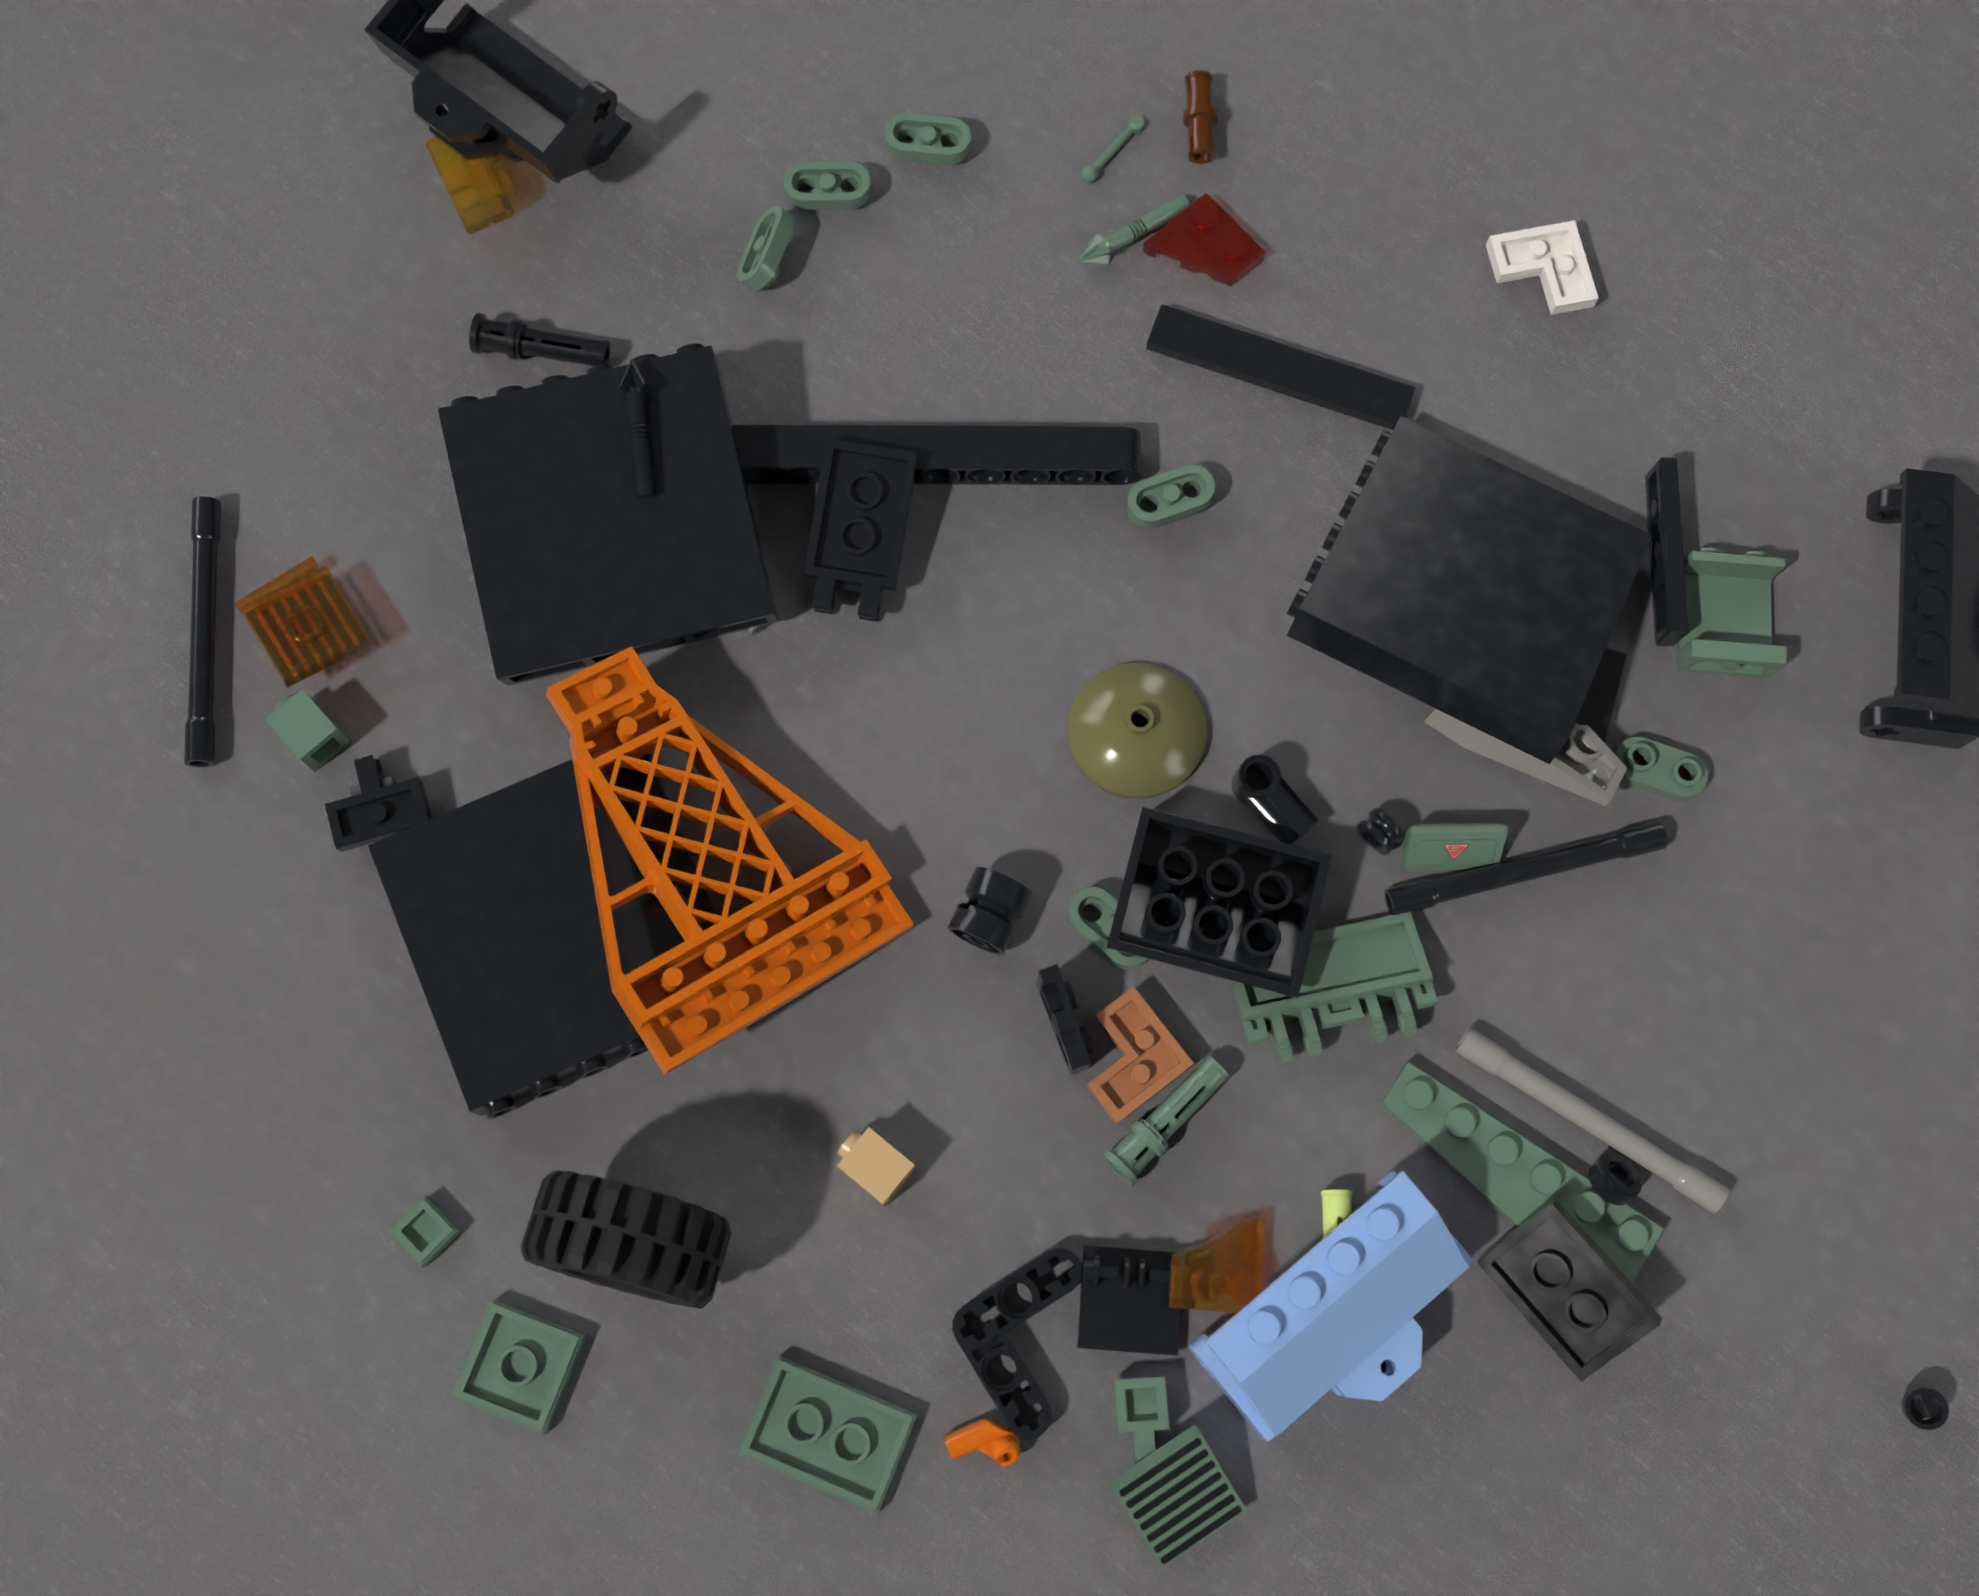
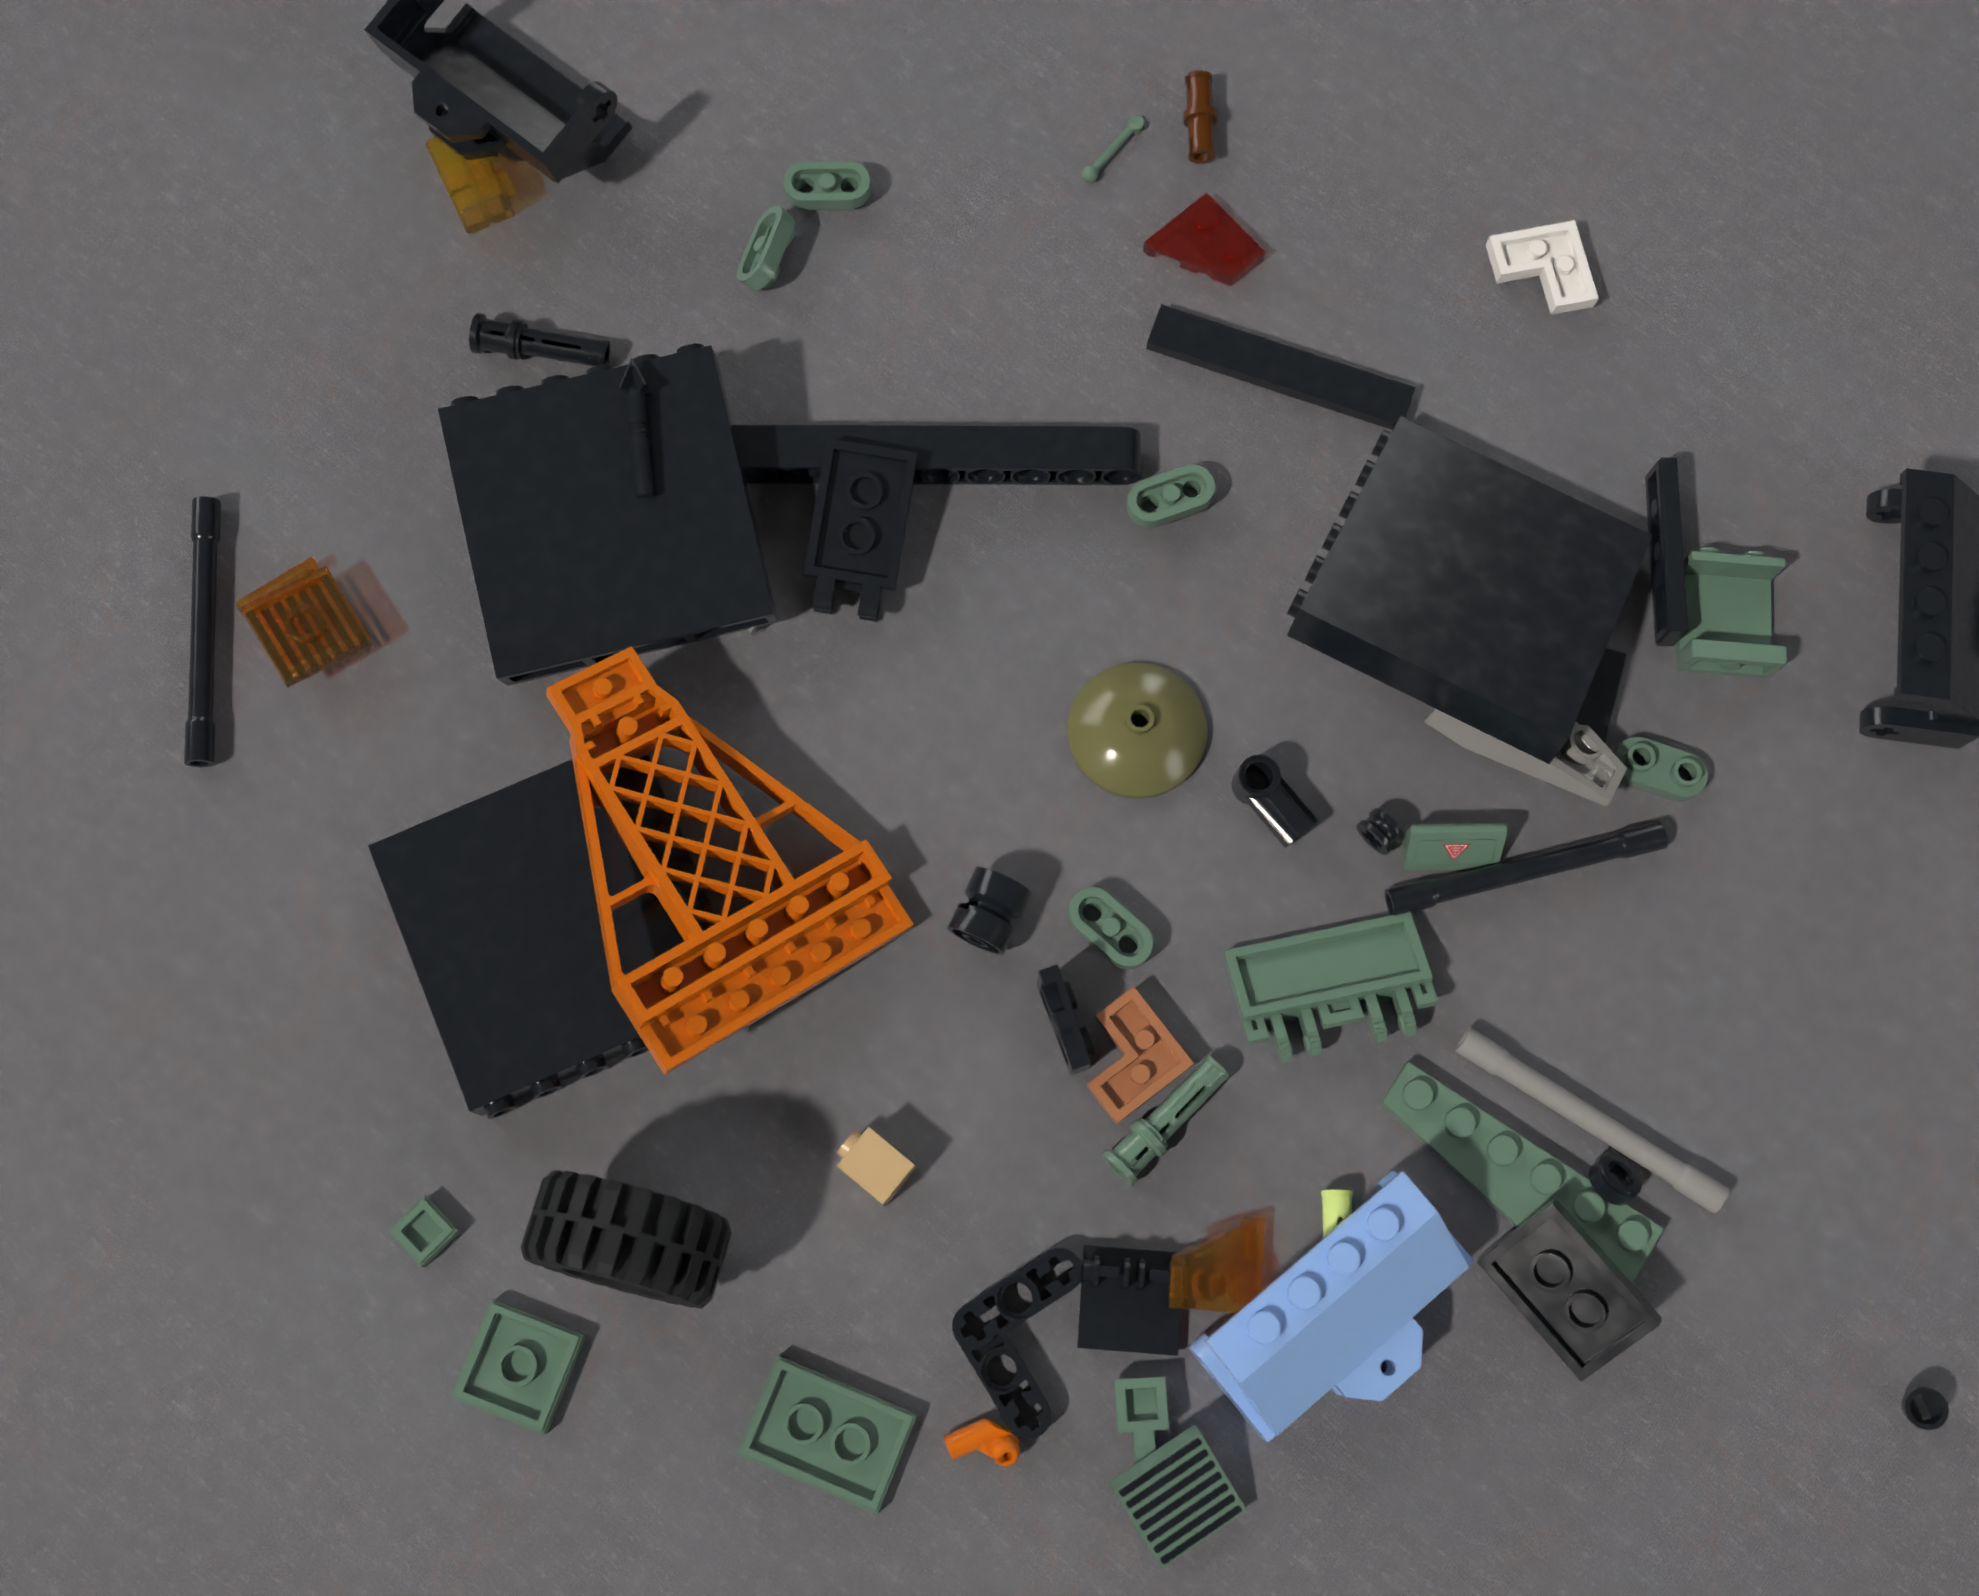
(307, 729): sand green brick -> none
(376, 807): black hinge -> none
(928, 137): sand green plate -> none
(1100, 247): sand green piece -> none
(1219, 902): black slope -> none

